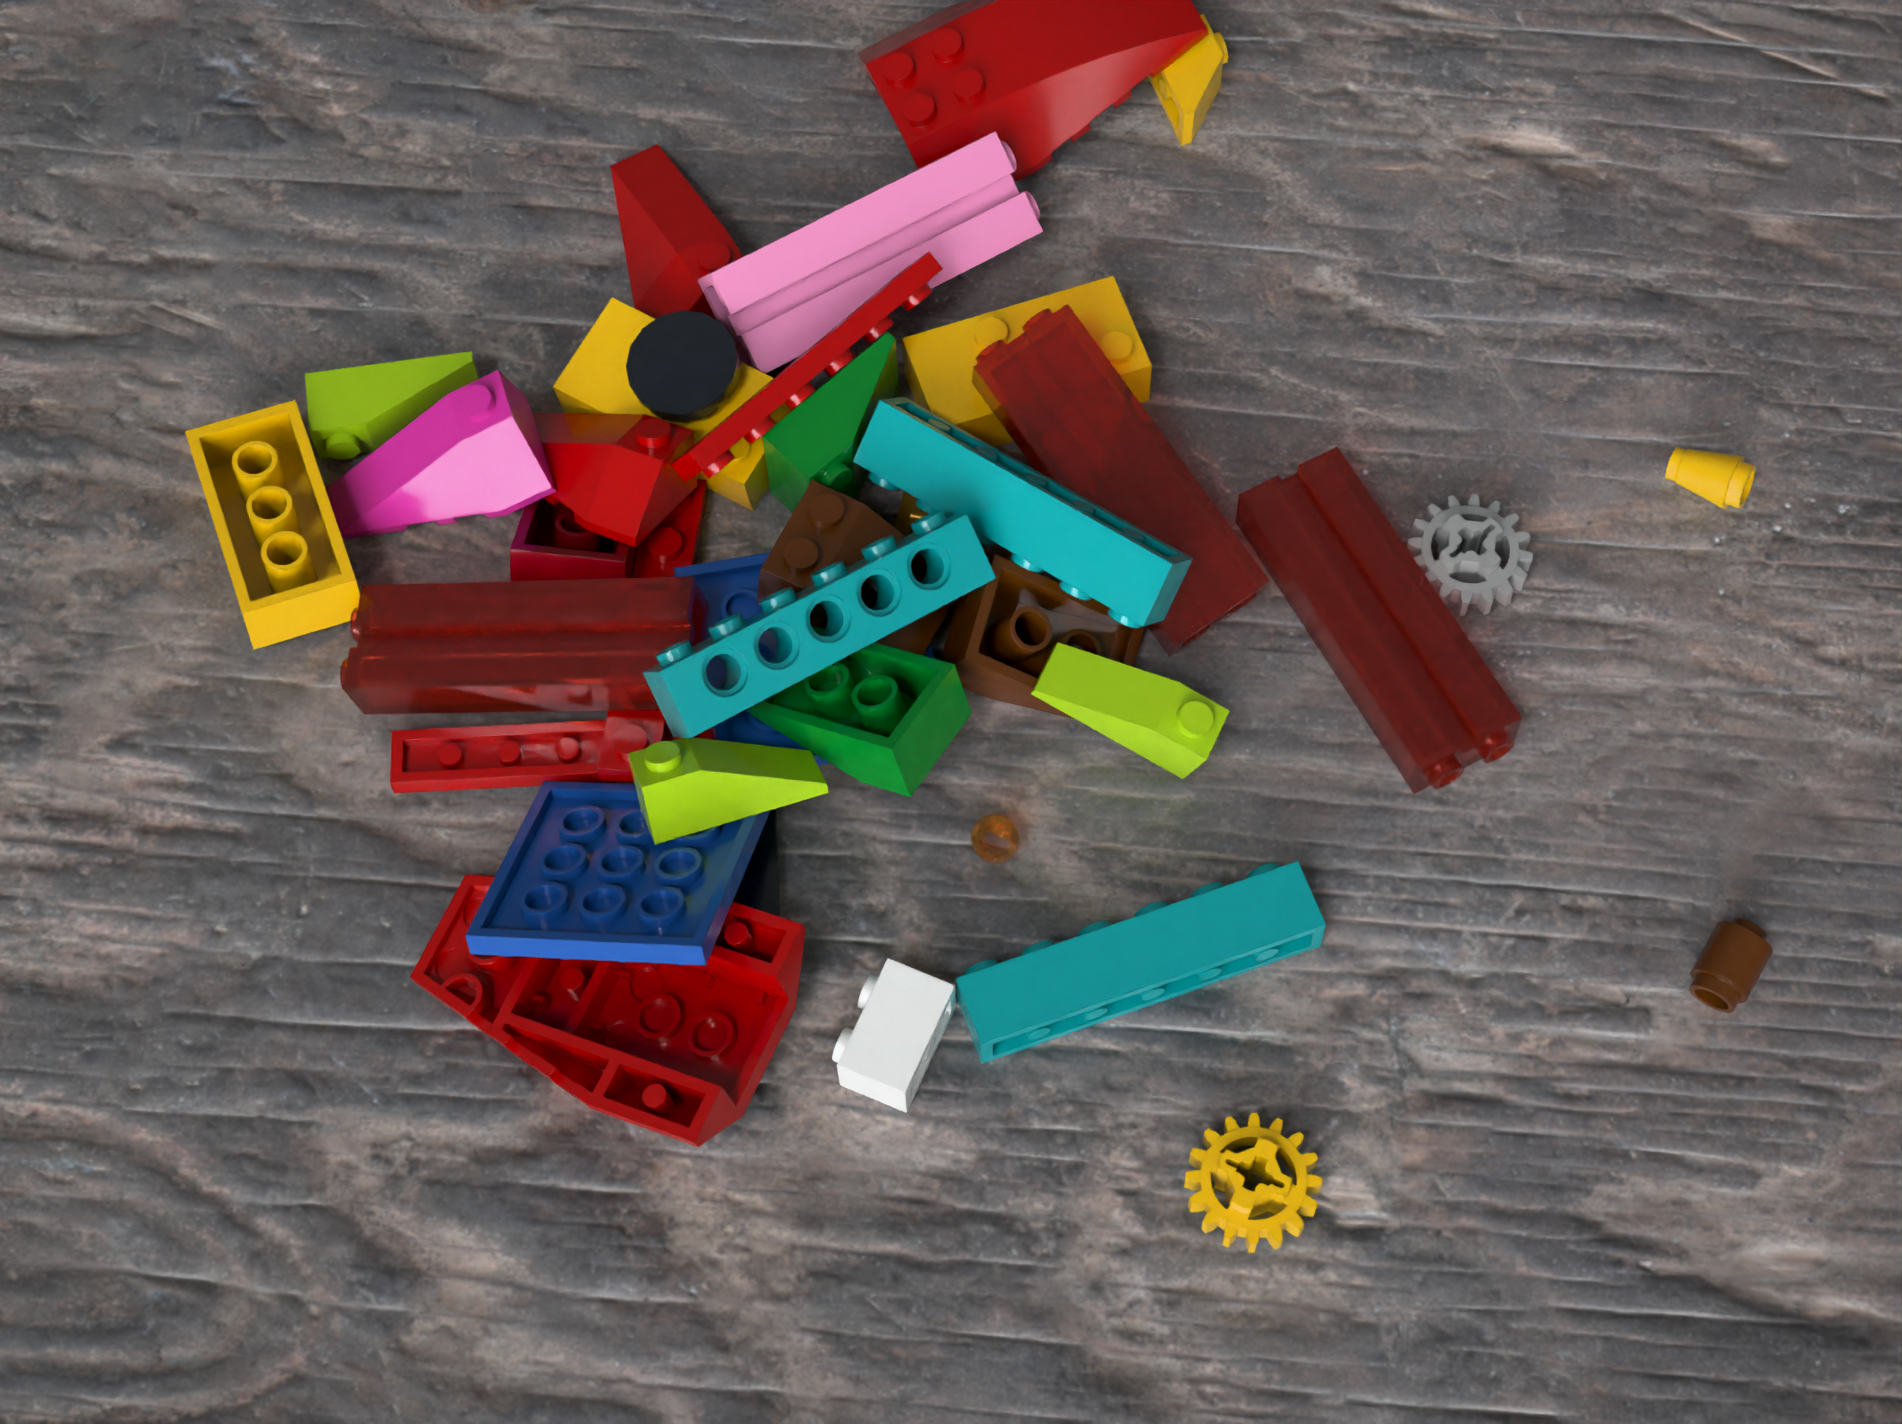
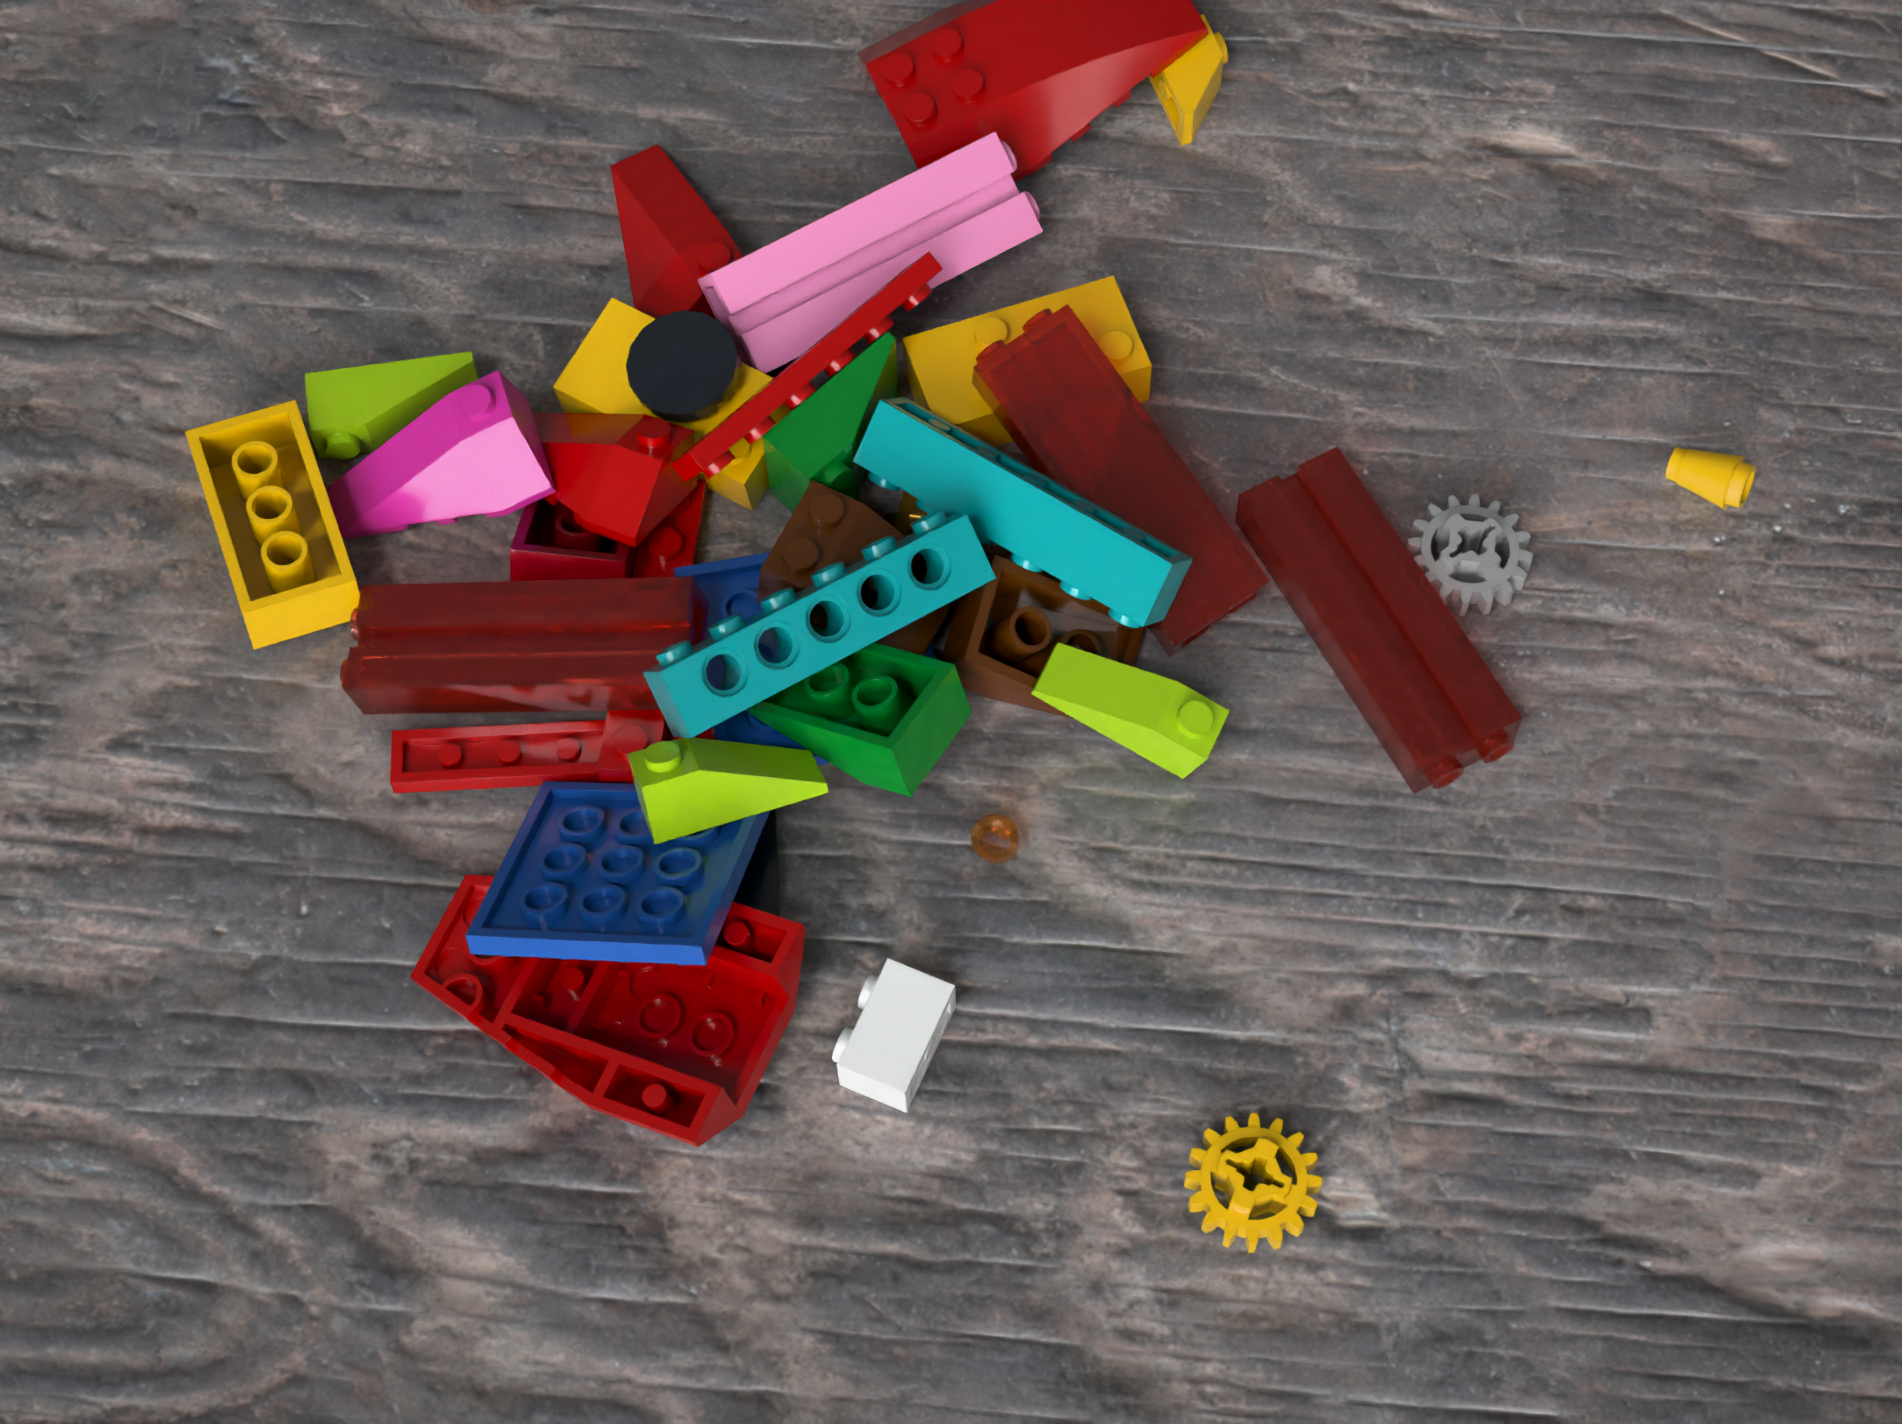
(1139, 960): teal brick -> none
(1730, 964): reddish brown brick -> none

